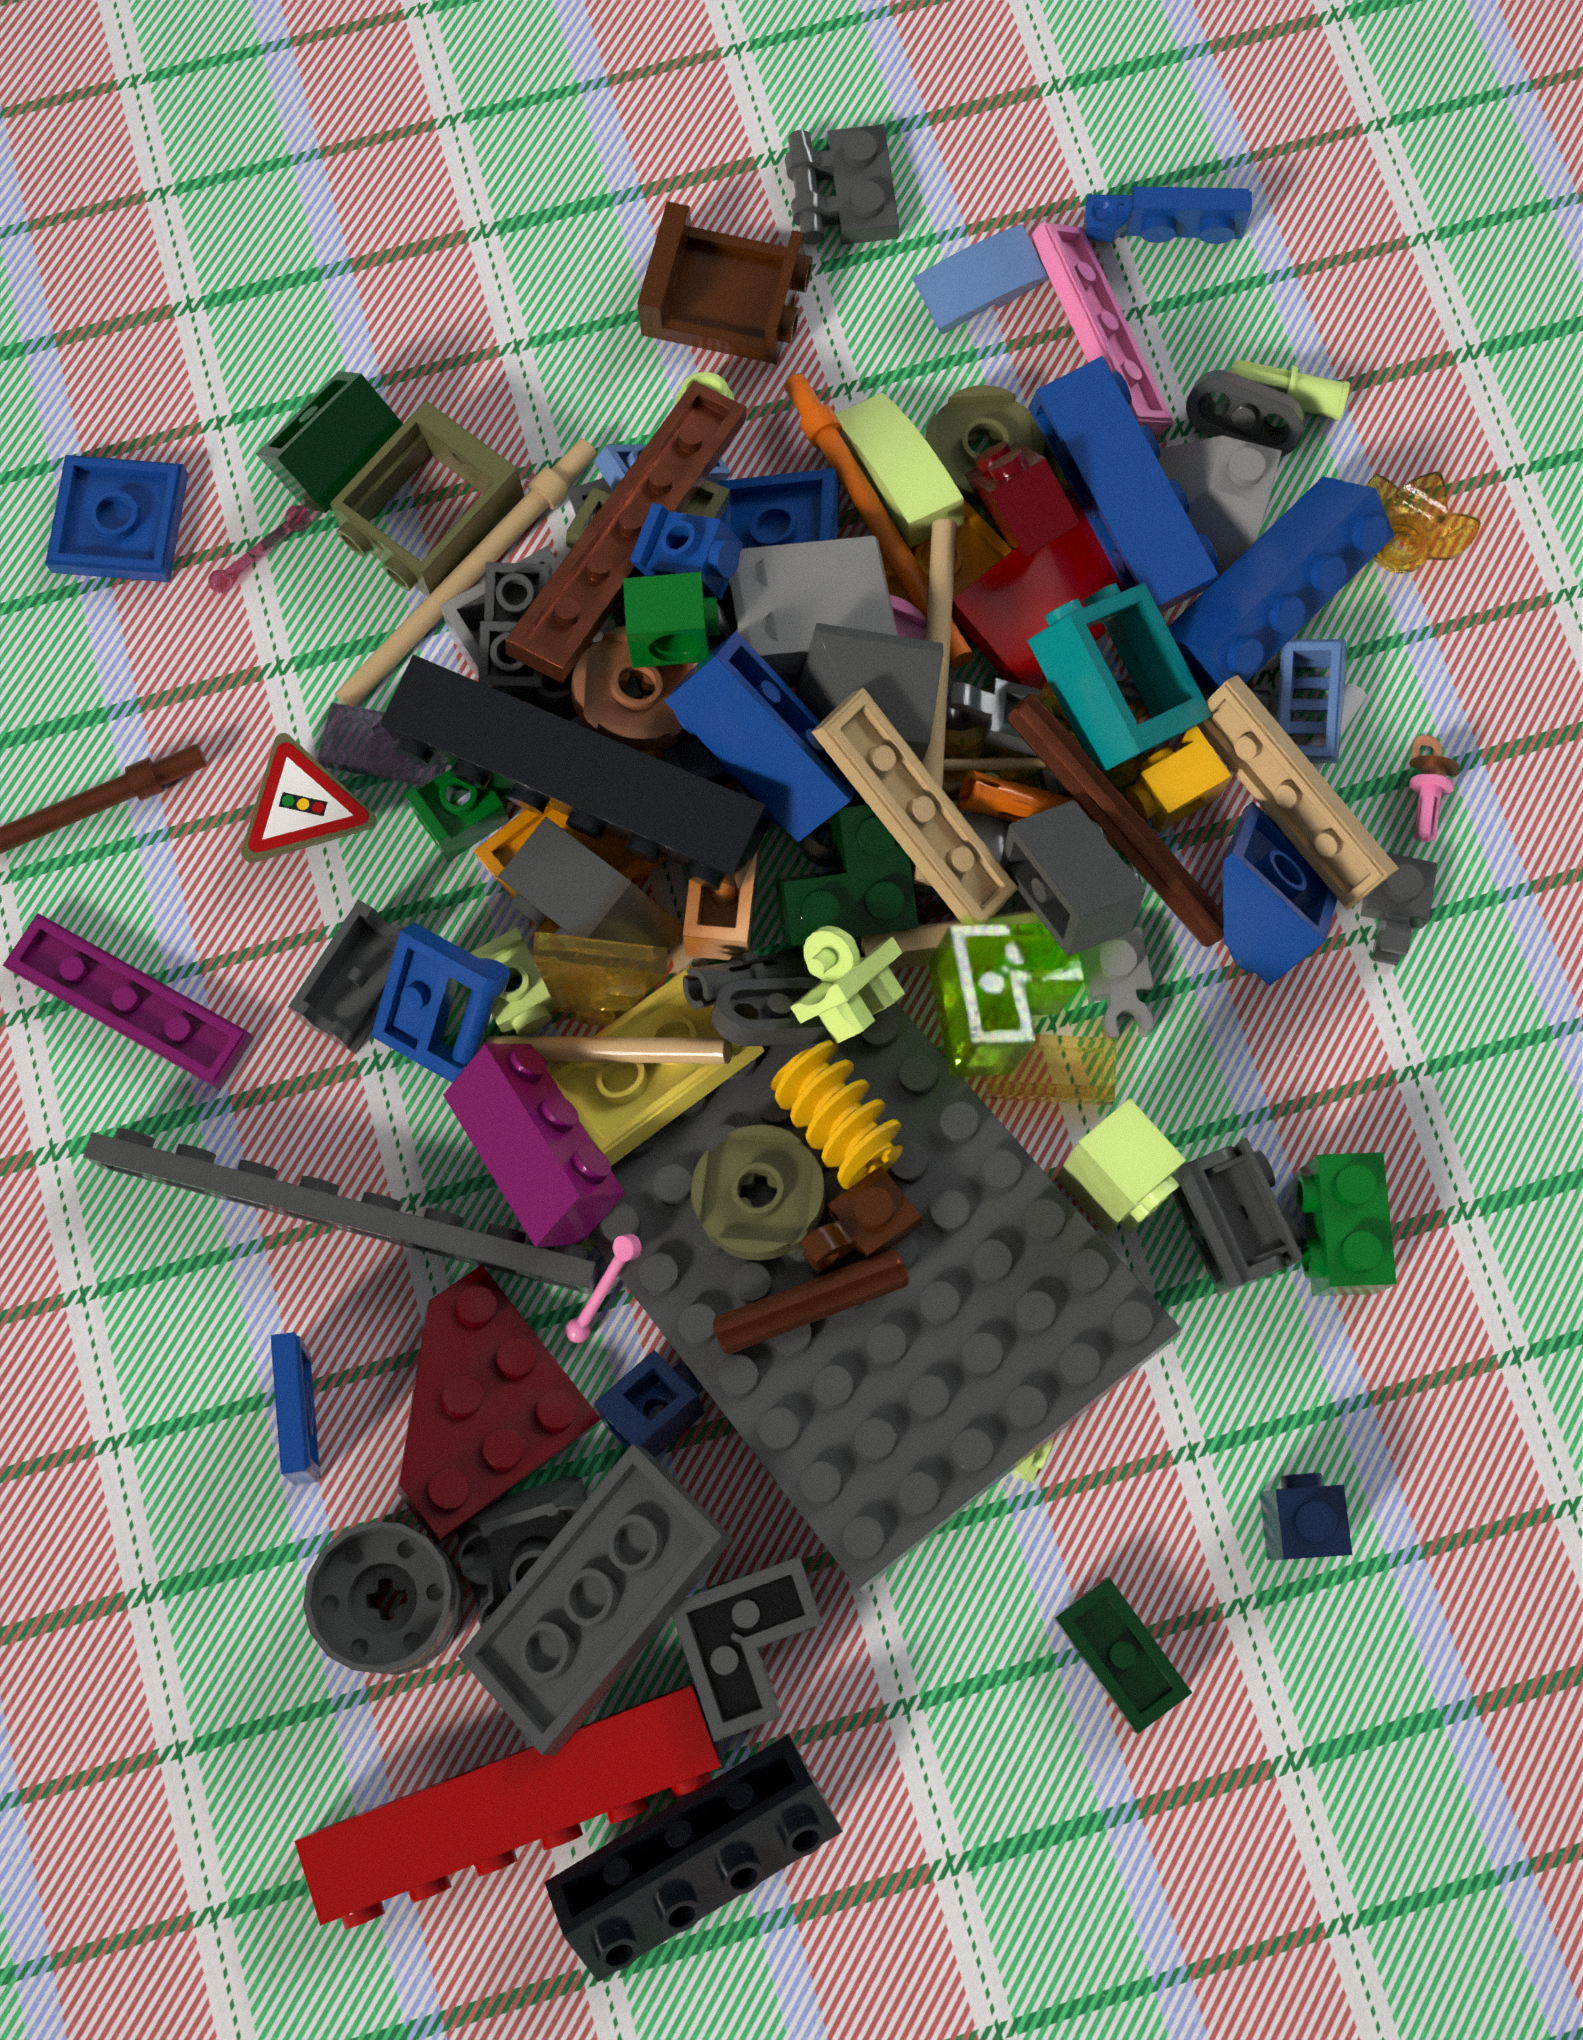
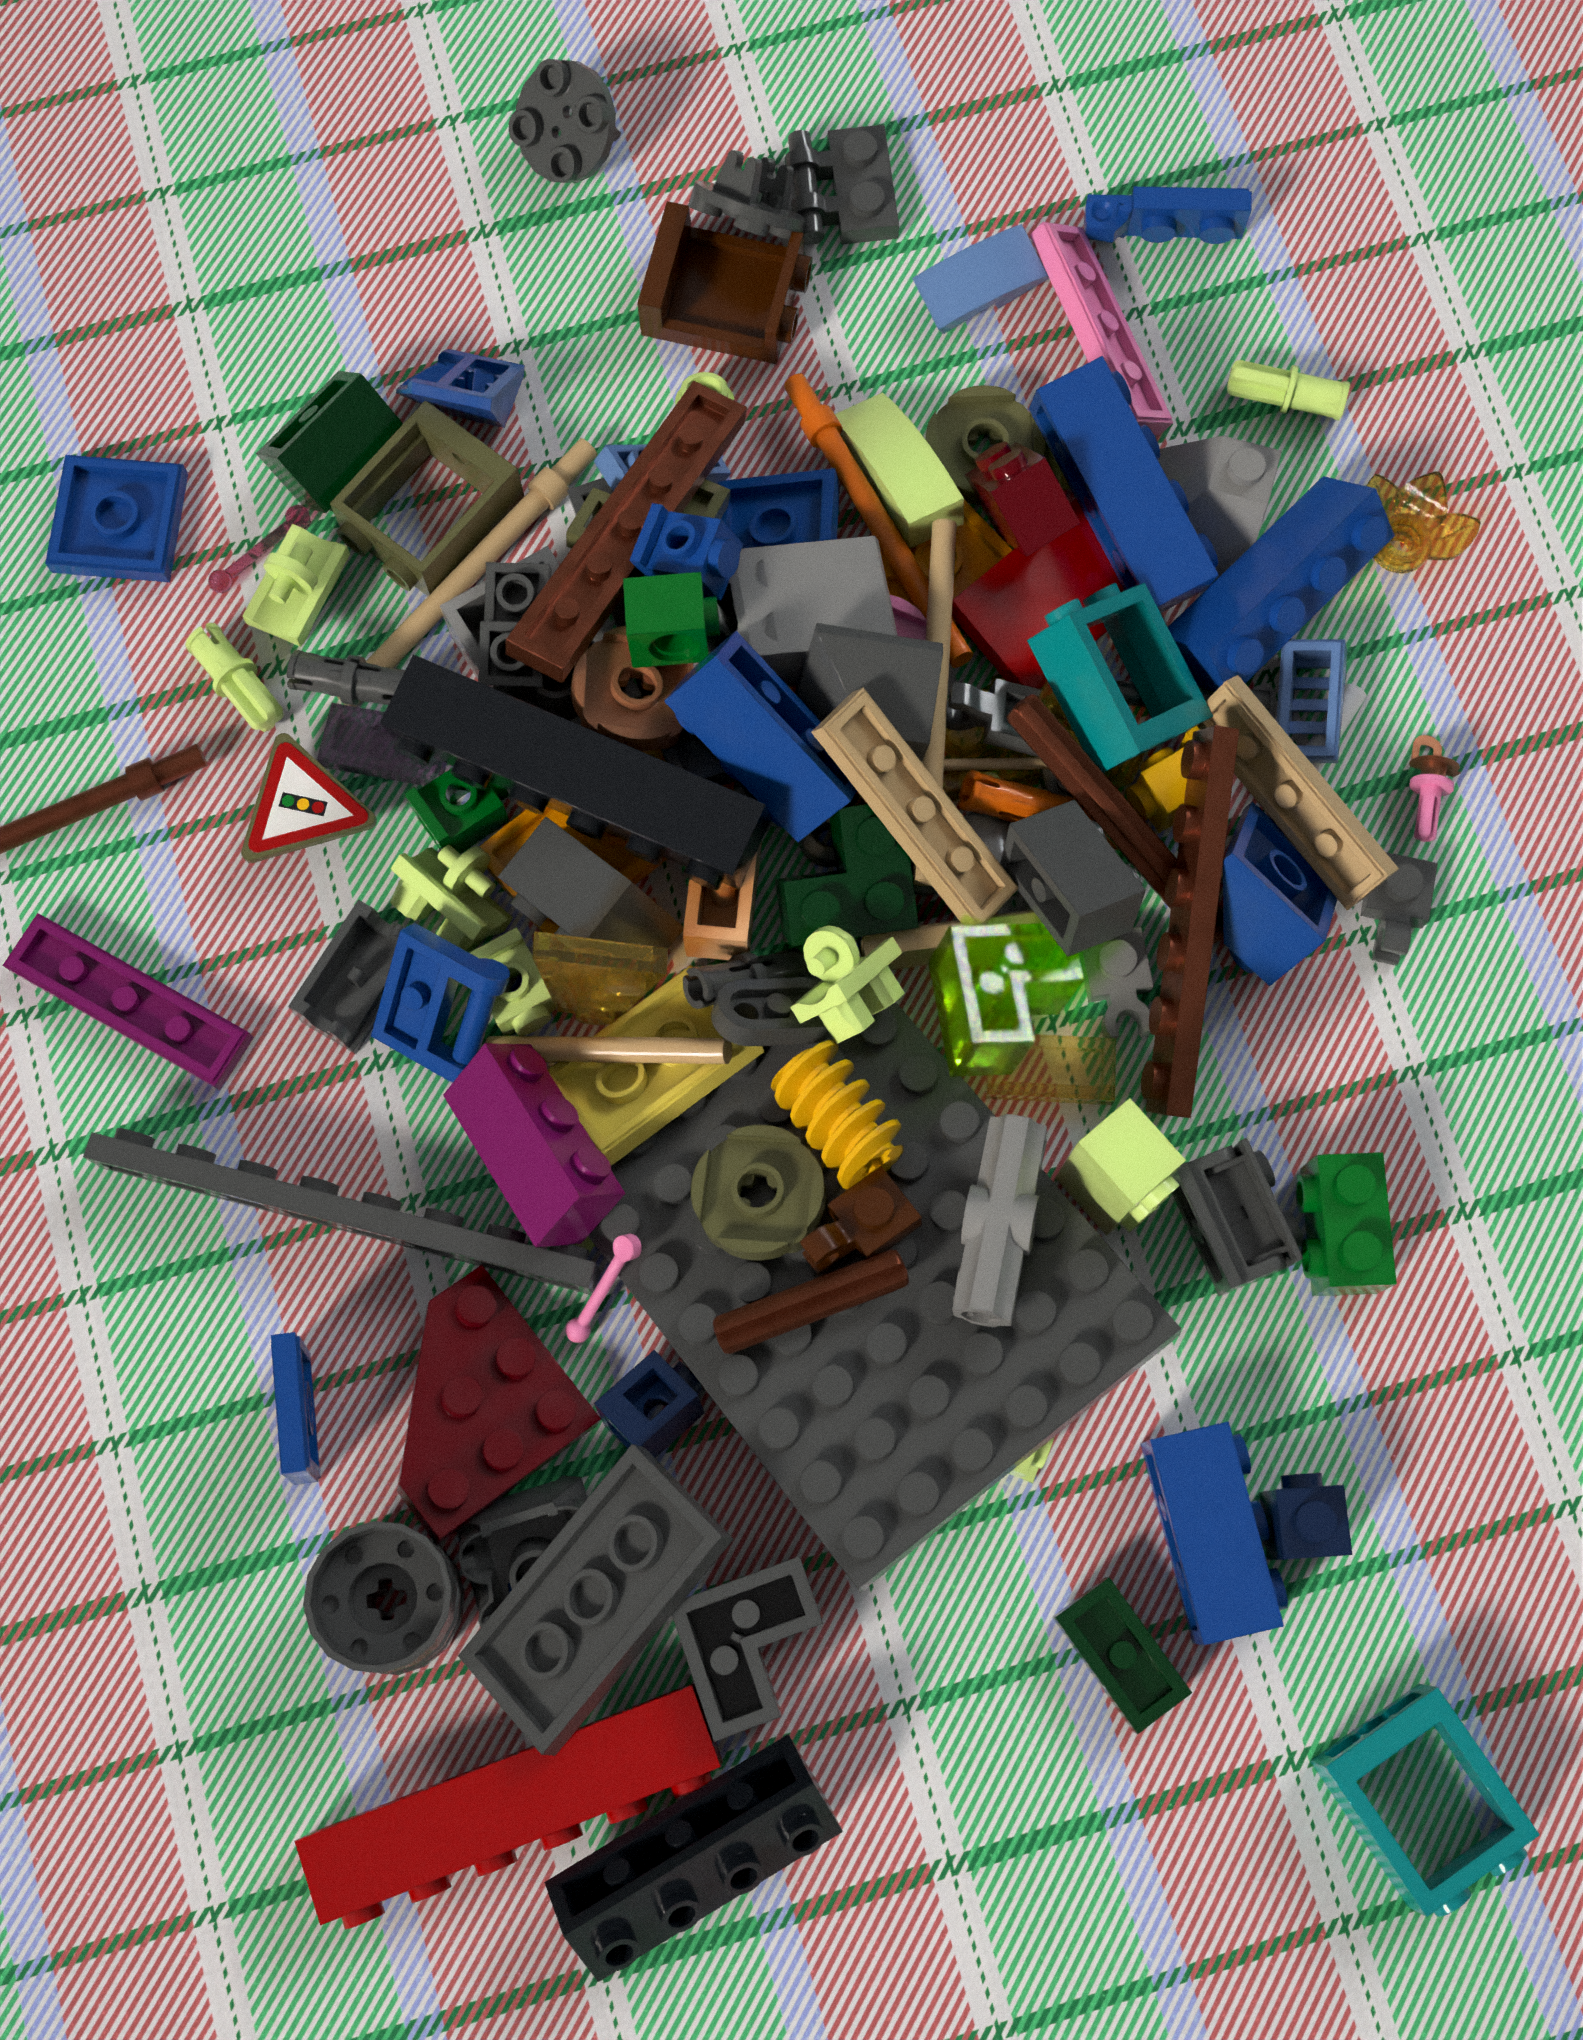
(234, 677): none -> yellowish green axle
(295, 585): none -> yellowish green hips
(345, 678): none -> dark grey pin
(453, 887): none -> yellowish green hips
(467, 386): none -> blue slope
(545, 108): none -> dark grey plate
(750, 196): none -> dark grey plate
(1000, 1221): none -> light grey piece
(1193, 899): none -> copper plate
(1214, 1533): none -> blue brick
(1247, 411): dark grey plate -> none
(1382, 1738): none -> teal window

